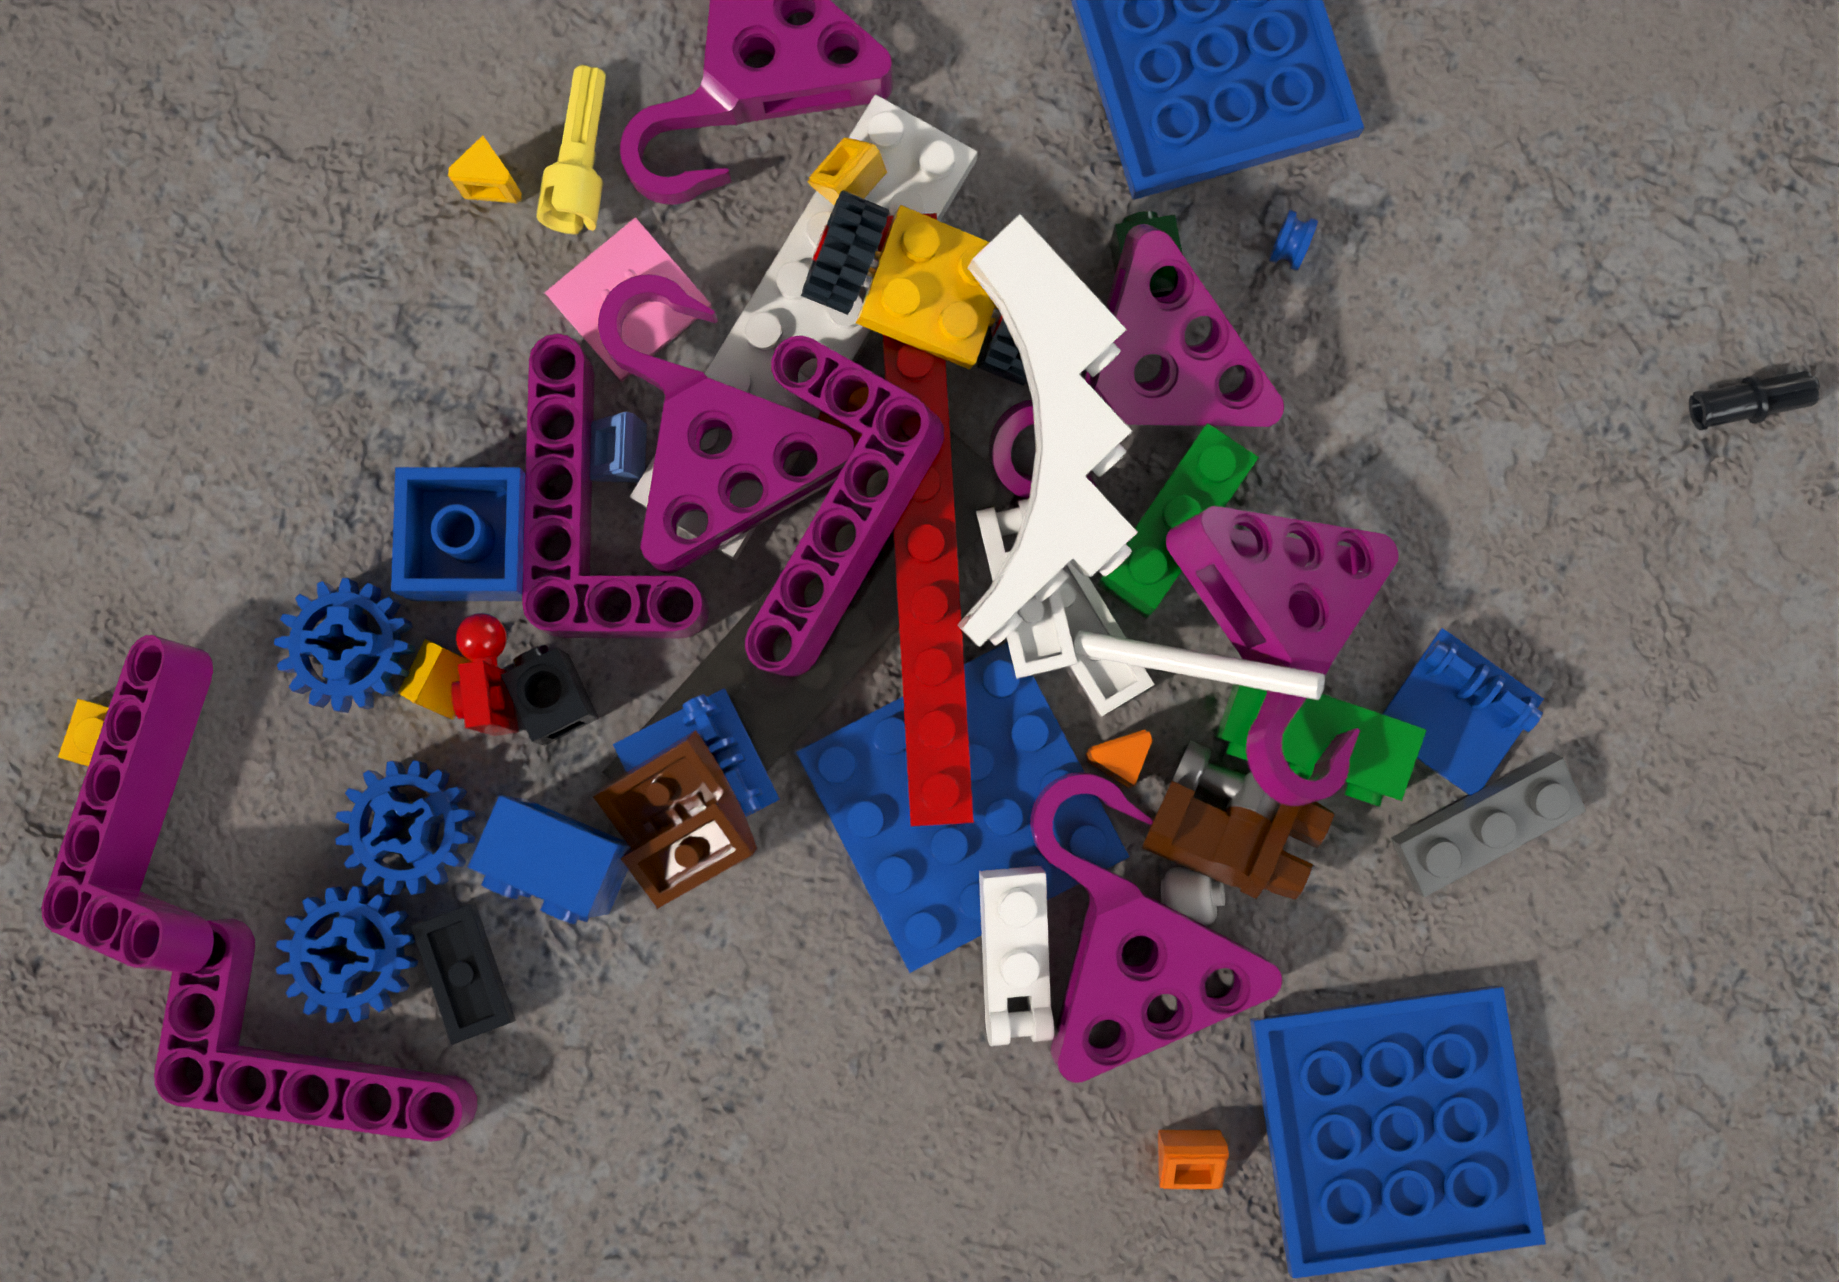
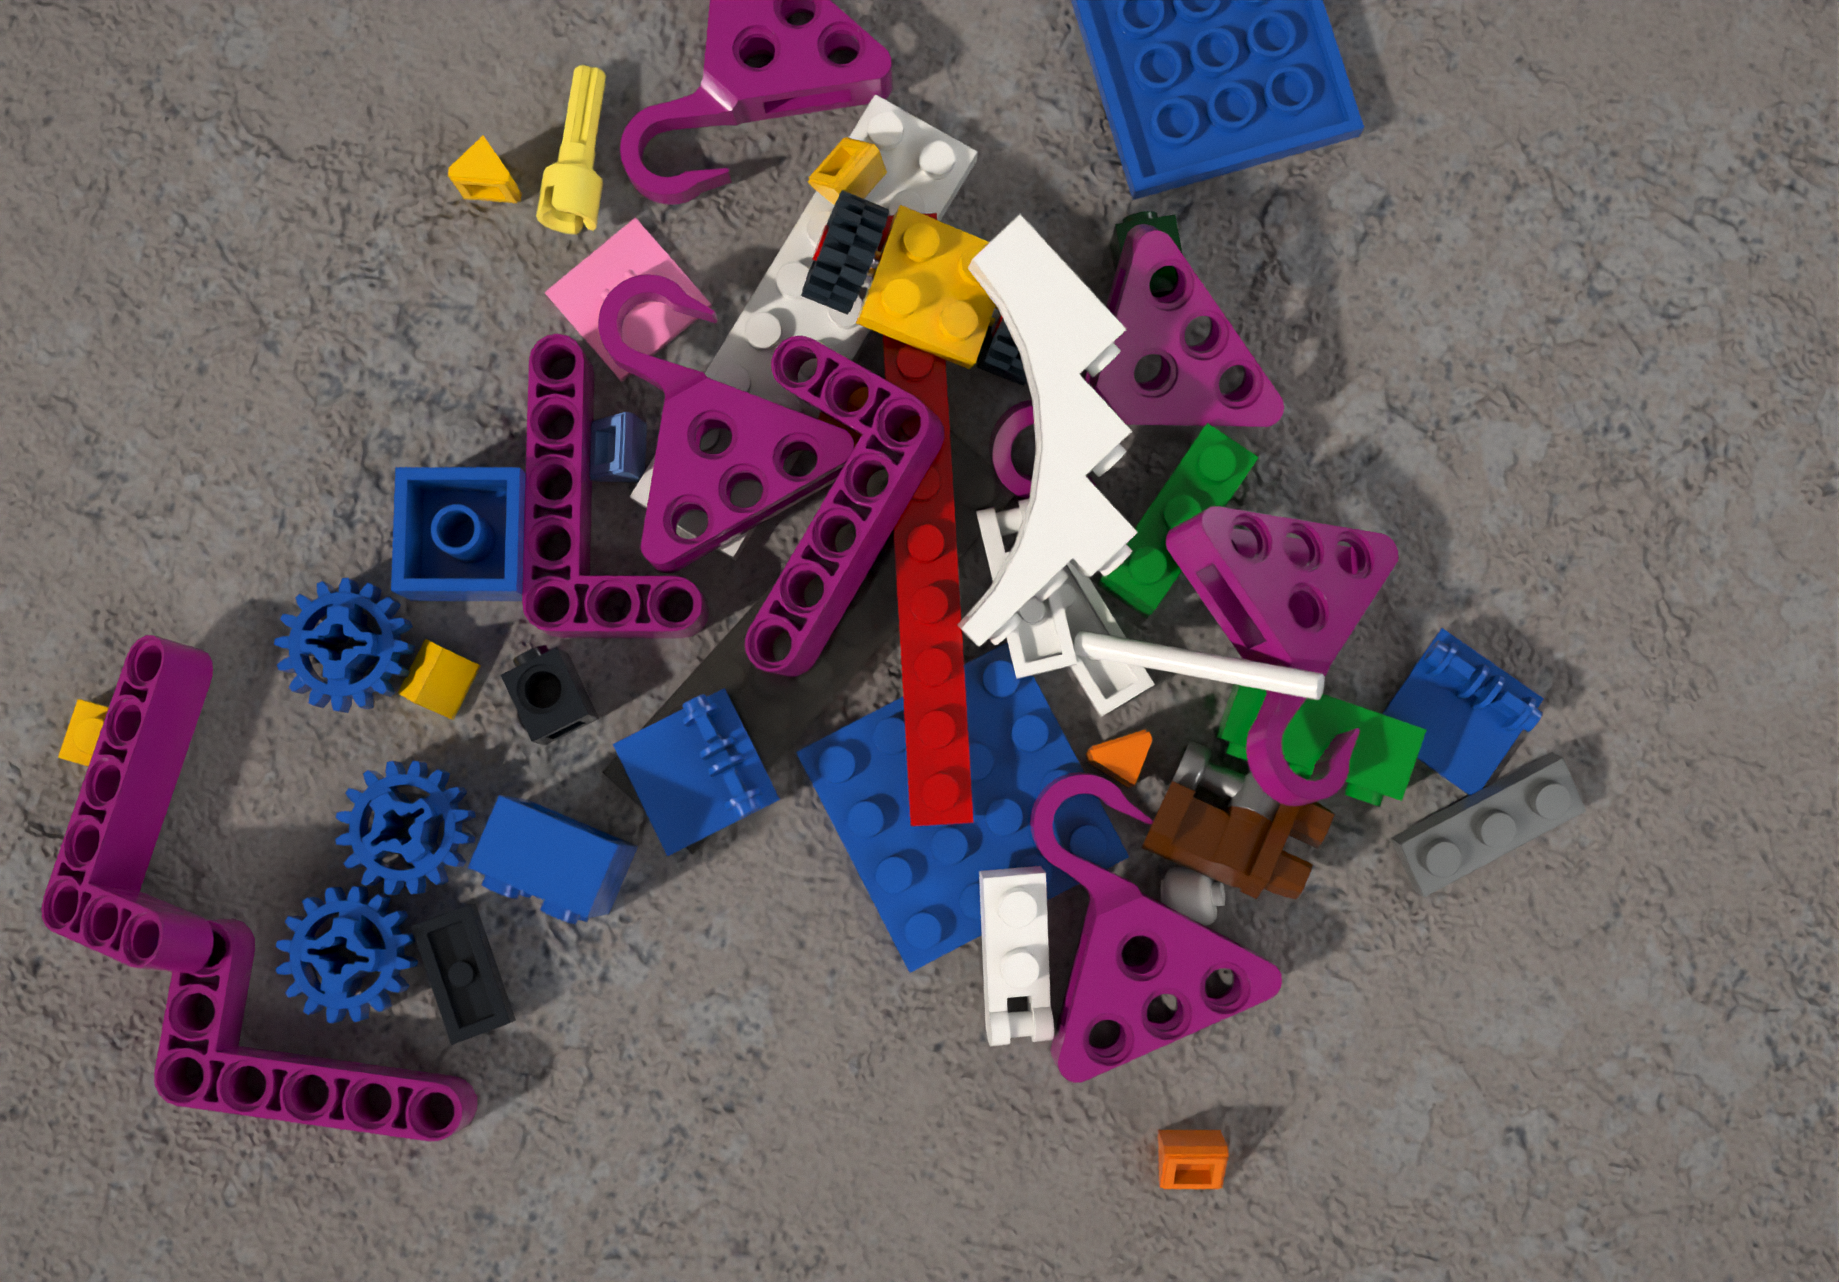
(480, 692): red plate -> none
(677, 820): reddish brown slope -> none
(1293, 240): blue bush -> none
(1397, 1132): blue plate -> none
(1753, 399): black axle -> none

